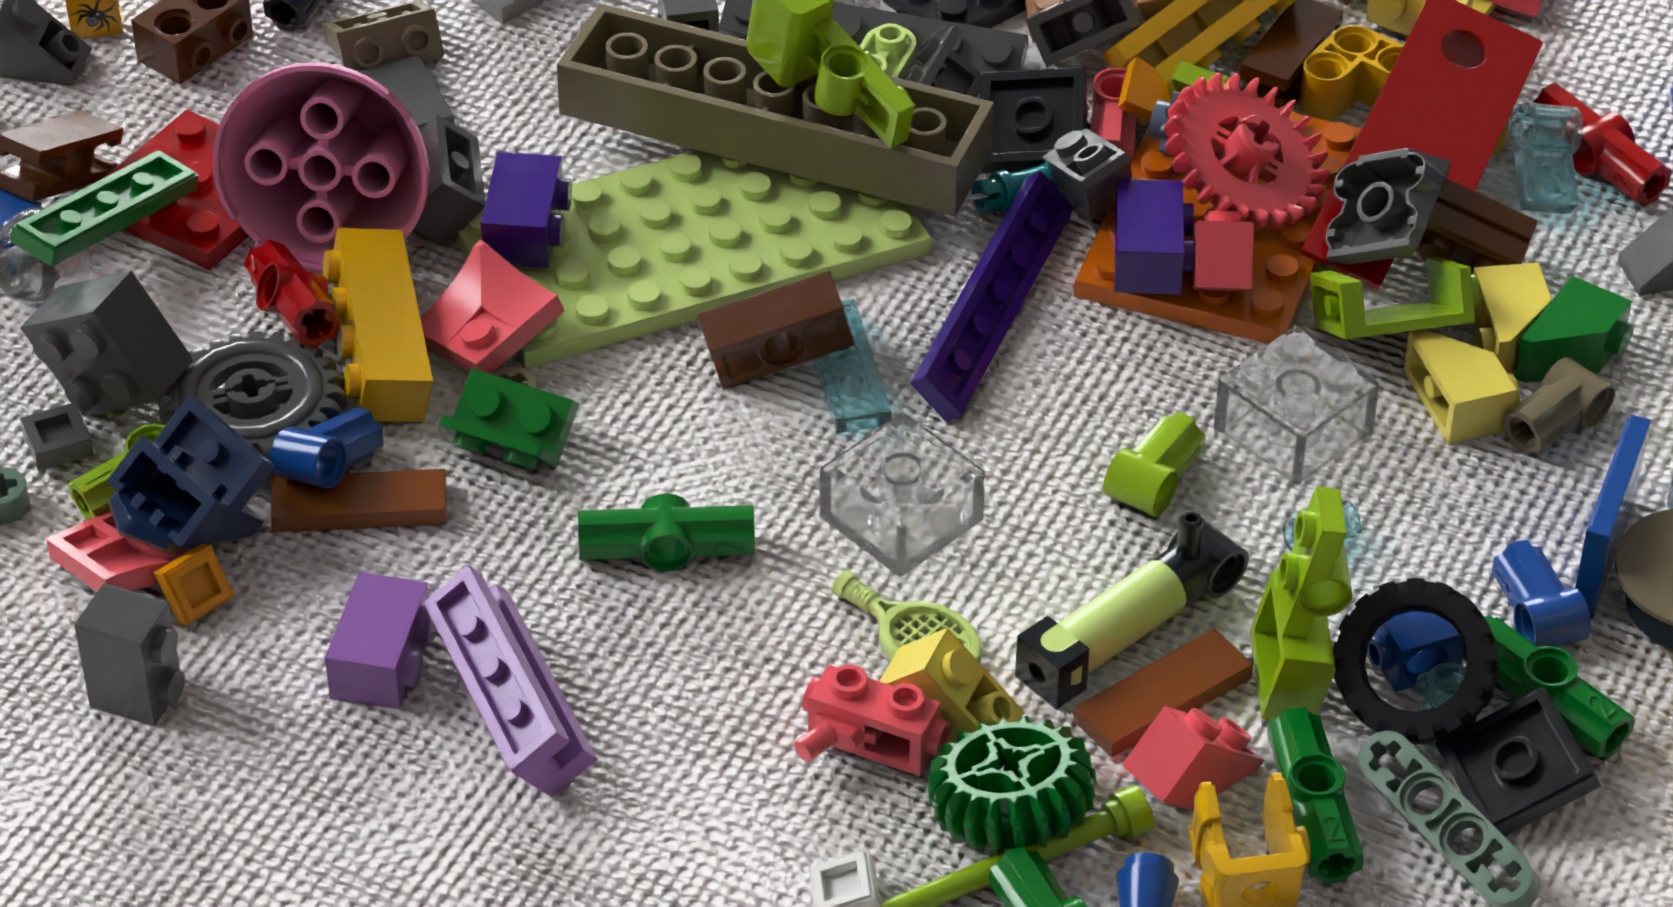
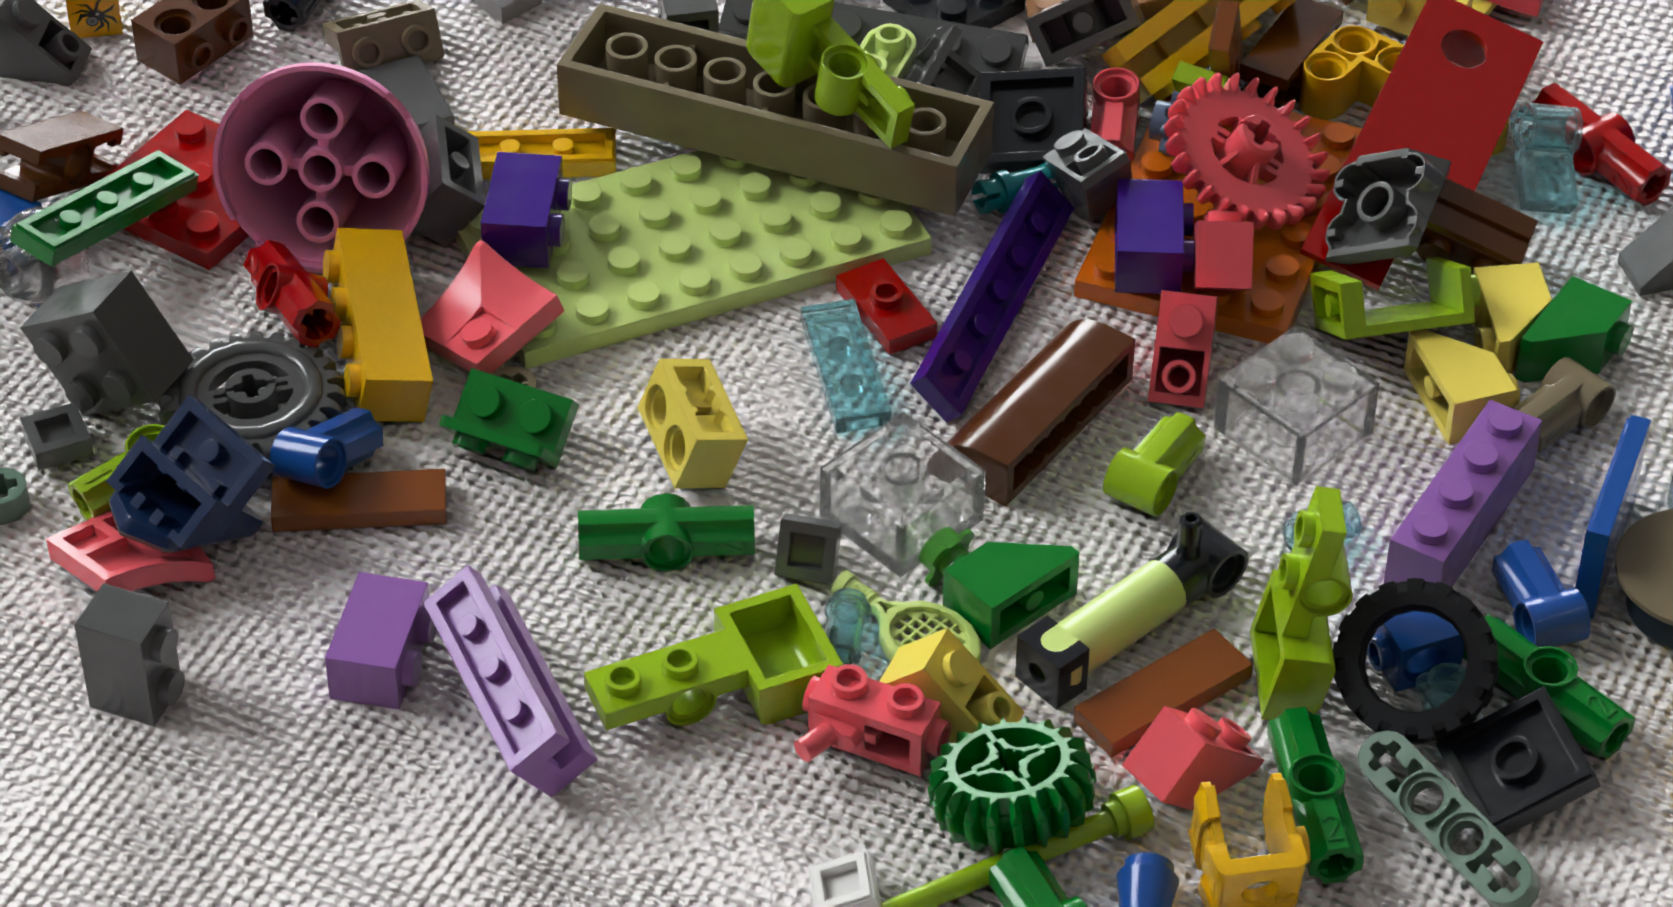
(194, 584): light orange tile -> none
(583, 150): none -> yellow tile
(692, 423): none -> light yellow brick
(758, 644): none -> lime plate
(776, 329): reddish brown piece -> none
(808, 548): none -> dark grey tile
(847, 615): none -> clear light blue pin
(887, 306): none -> red plate
(942, 550): none -> bright green plate
(1009, 586): none -> green slope
(1046, 405): none -> reddish brown brick
(1142, 89): light orange tile -> none
(1183, 349): none -> coral slope
(1226, 40): none -> dark orange tile
(1465, 497): none -> medium lavender brick

